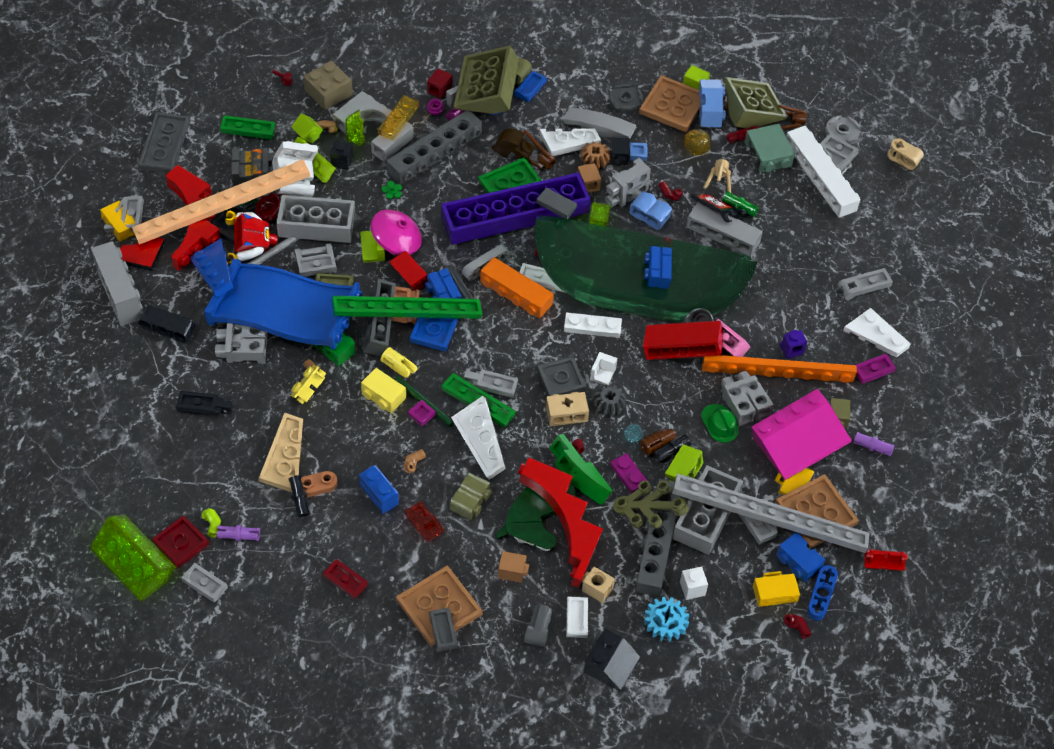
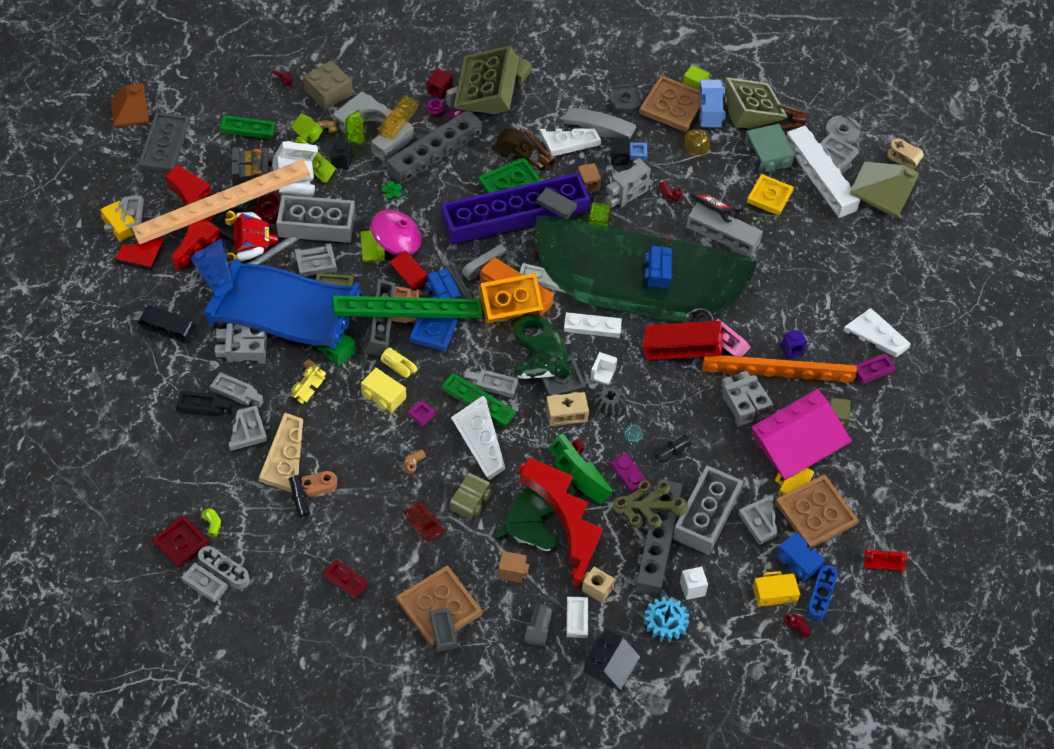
(117, 283): light grey brick -> none
(130, 106): none -> dark orange slope
(132, 556): clear neon green slope -> none
(219, 559): none -> light grey beam
(236, 390): none -> light grey hinge
(238, 533): medium lavender pin -> none
(247, 429): none -> light grey wing
(379, 489): blue brick -> none
(418, 396): dark green bar -> none
(510, 297): none -> light orange slope
(530, 86): blue tile -> none
(549, 349): none -> dark green animal
(595, 154): medium nougat gear -> none
(650, 210): medium blue brick -> none
(656, 440): reddish brown hinge -> none
(686, 462): lime hinge -> none
(720, 170): tan plant -> none
(720, 423): green piece -> none
(738, 135): dark red axle -> none
(740, 203): green pin -> none
(770, 194): none -> yellow plate
(771, 513): light grey plate -> none
(865, 283): light grey plate -> none
(873, 444): medium lavender pin -> none
(884, 186): none -> olive slope

